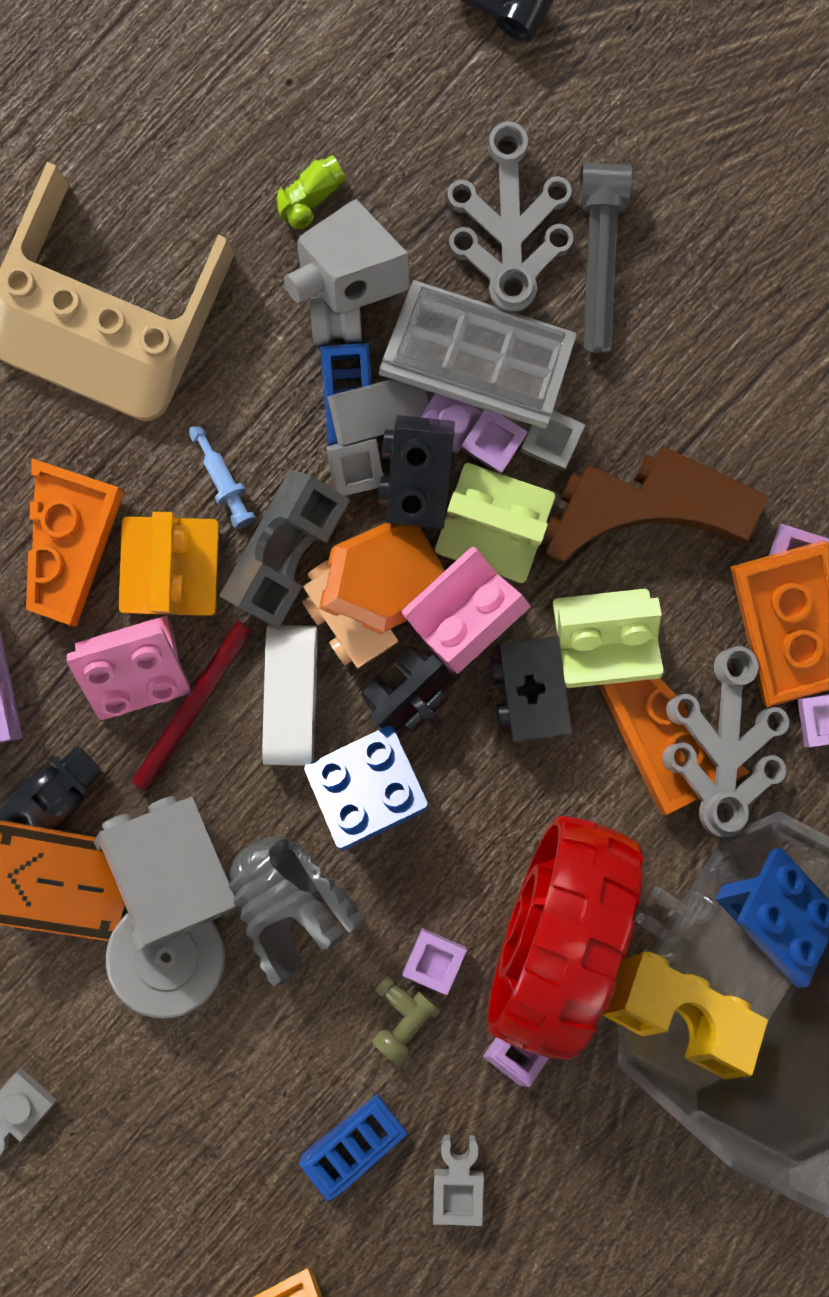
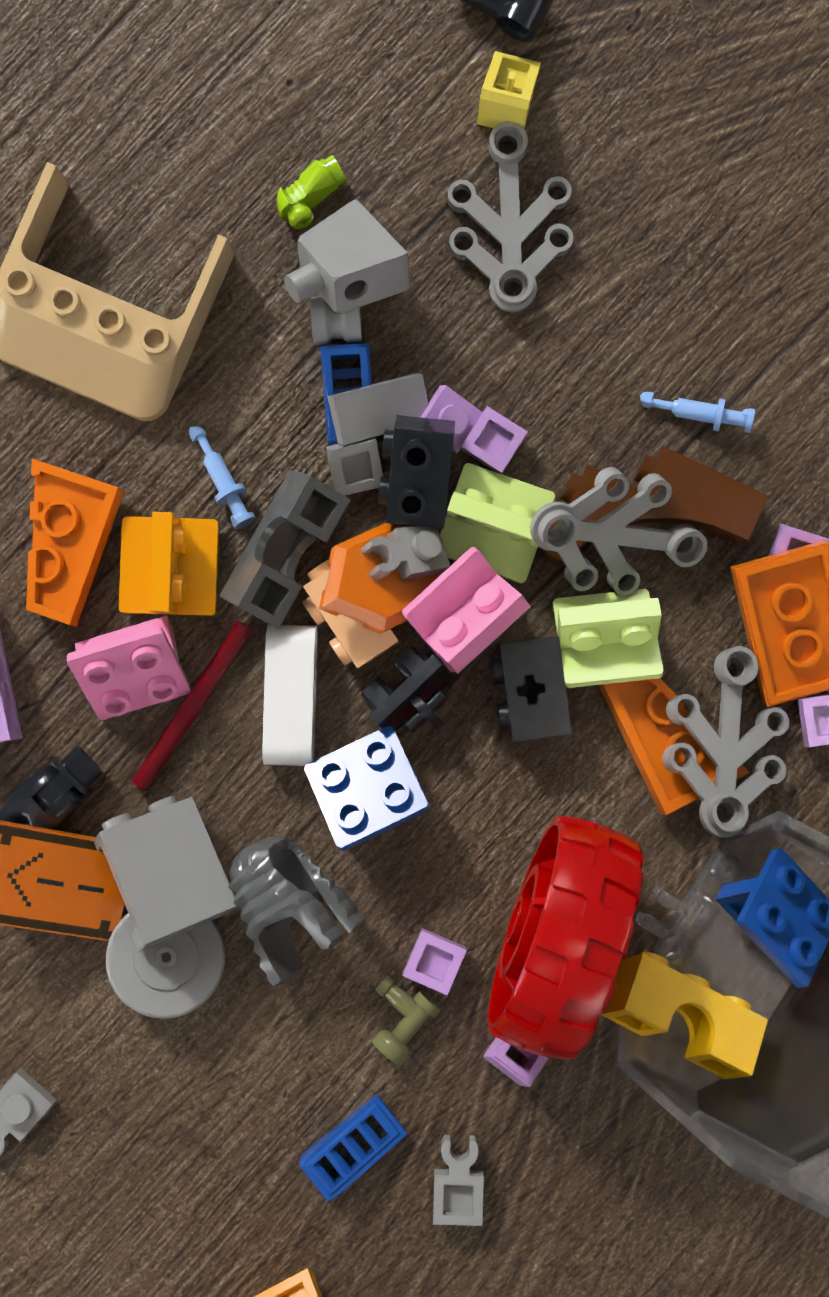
(412, 550): none -> light grey plate
(478, 354): clear piece -> none
(507, 90): none -> light yellow slope
(556, 442): light grey plate -> none
(602, 195): dark grey axle -> none
(613, 531): none -> light grey plant
(702, 411): none -> light blue piece

